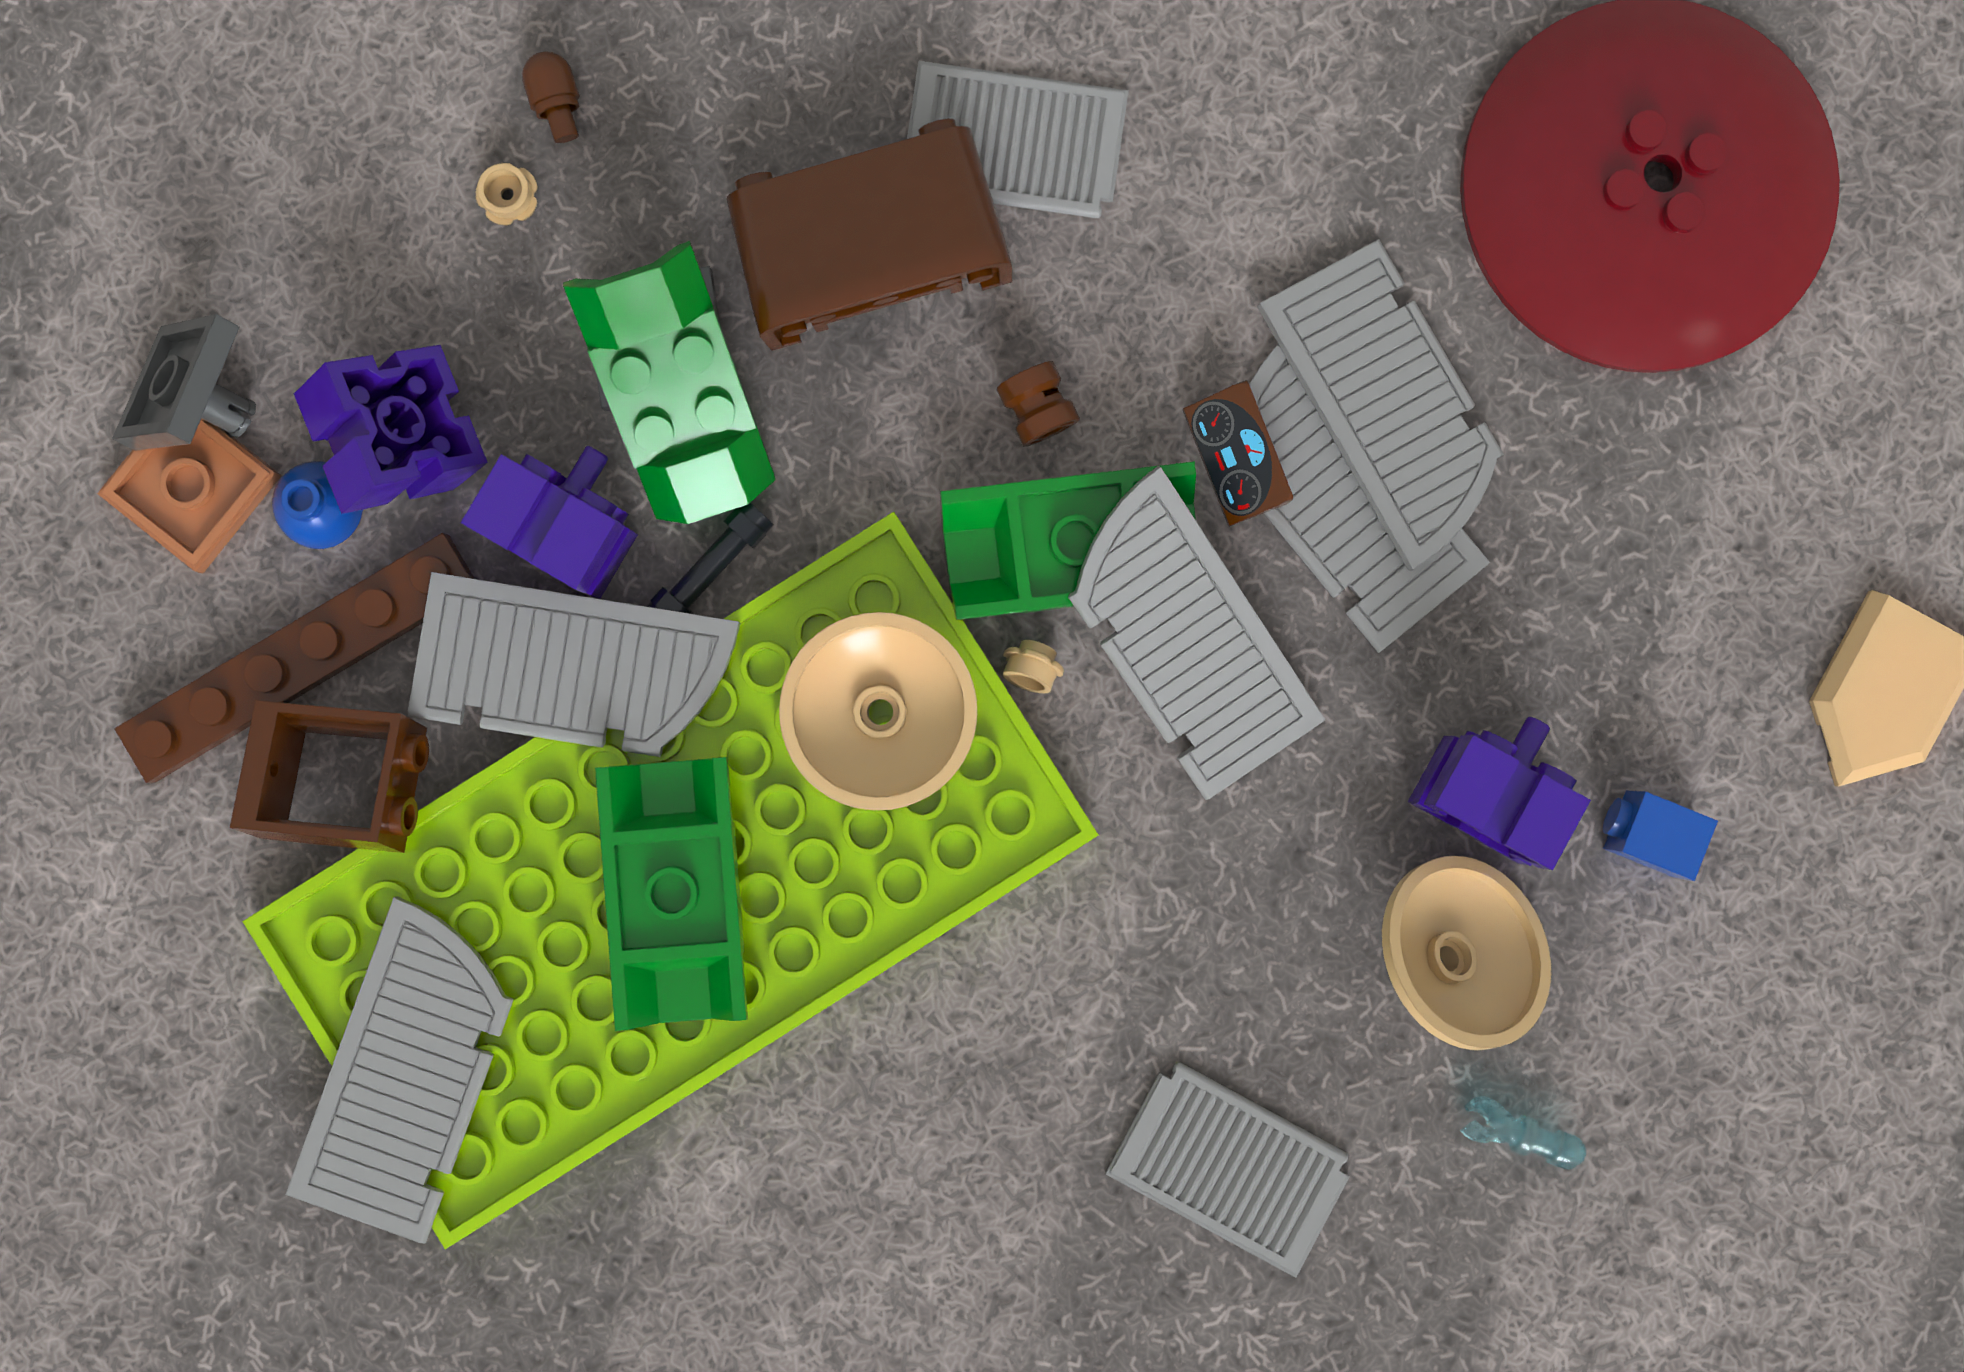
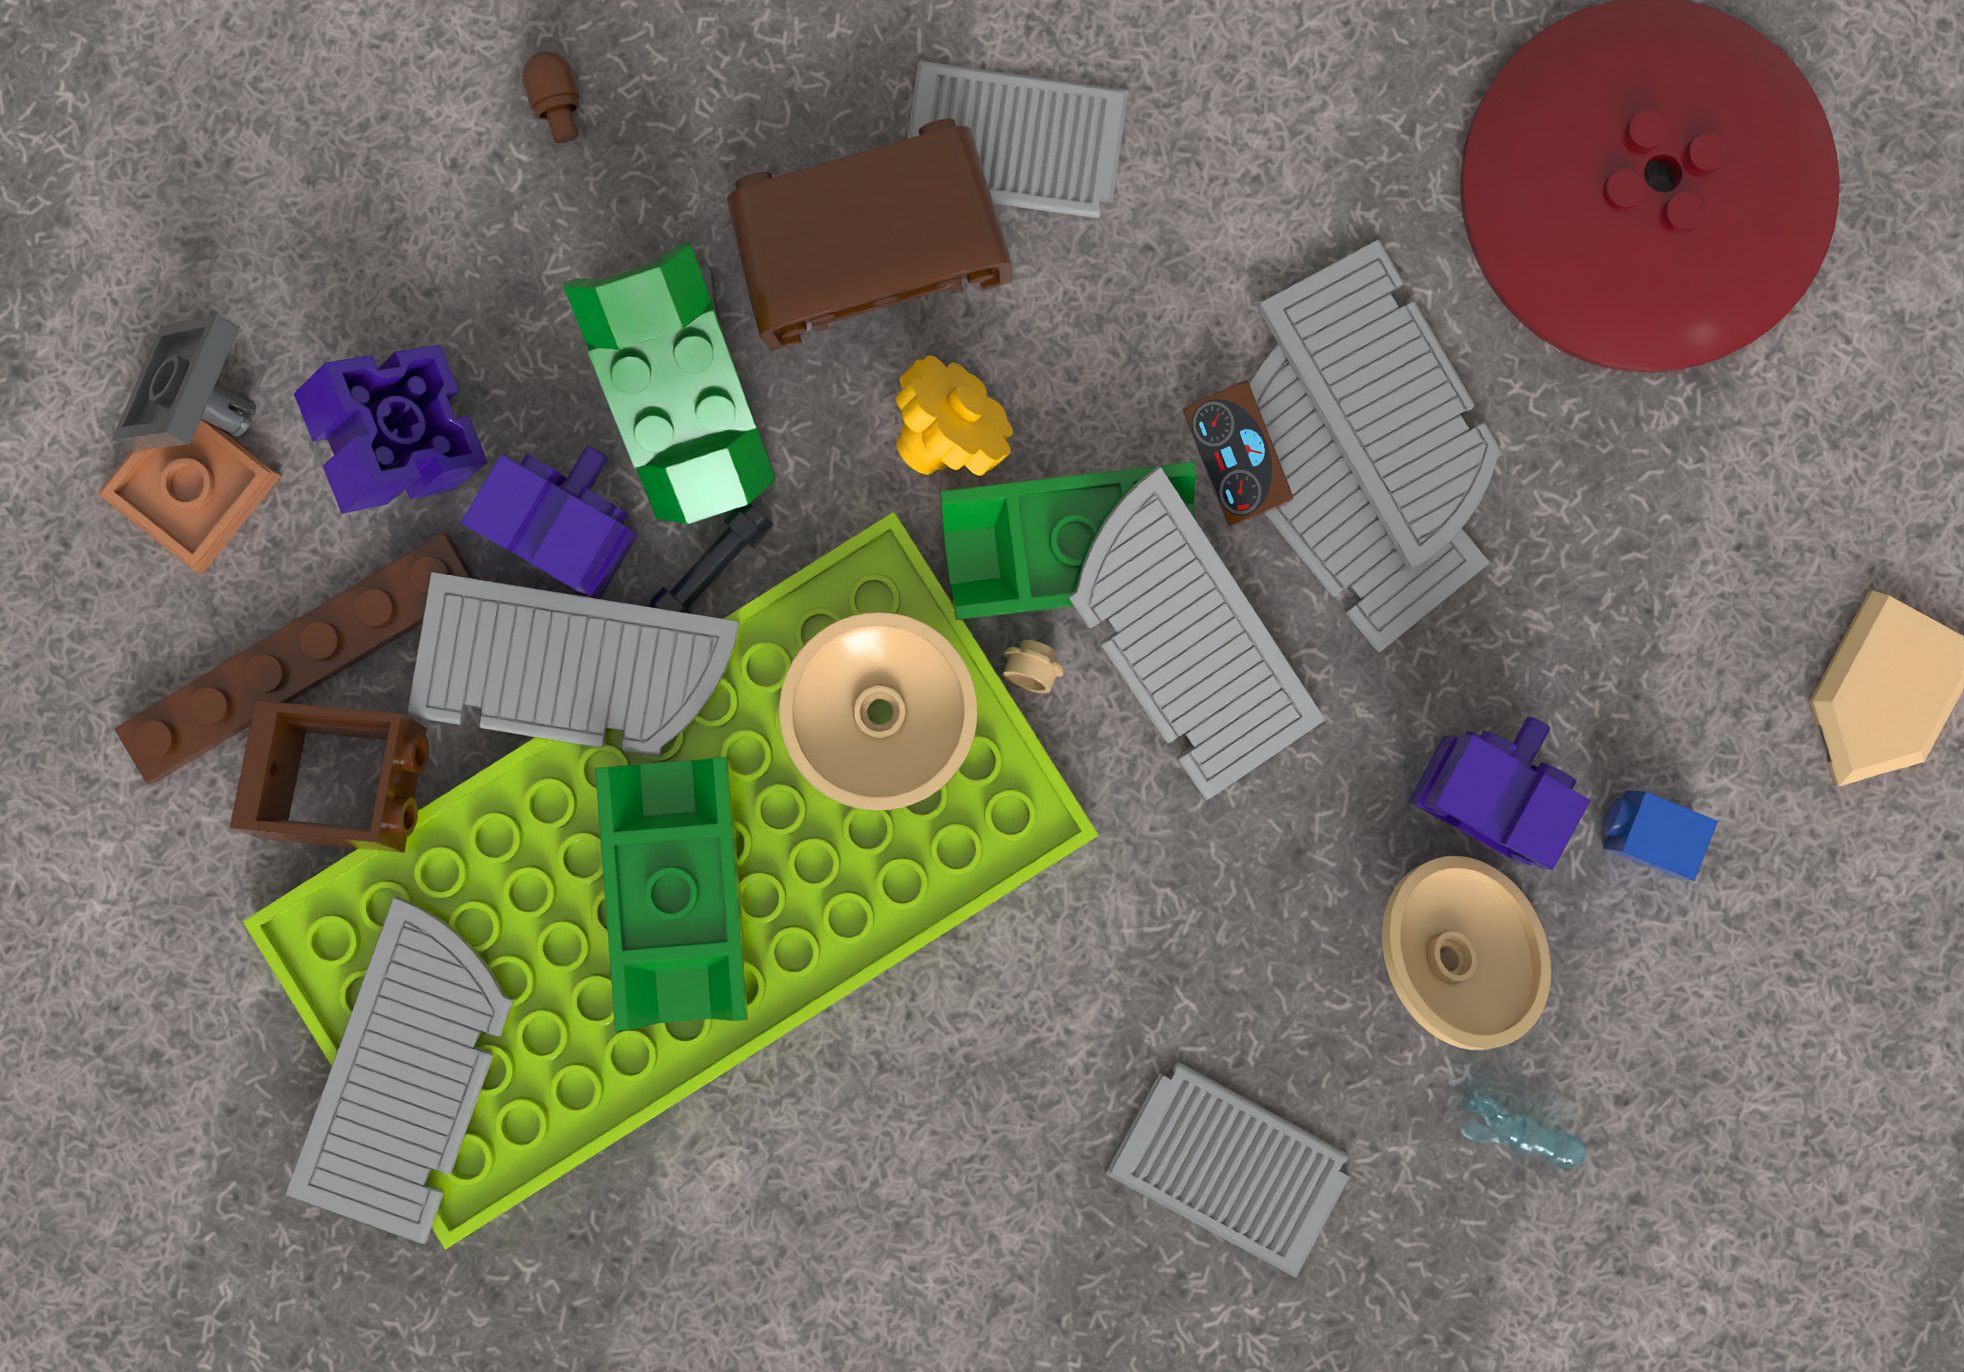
(308, 508): blue brick -> none
(497, 180): tan plate -> none
(949, 420): none -> yellow plant
(1038, 403): reddish brown wheel -> none

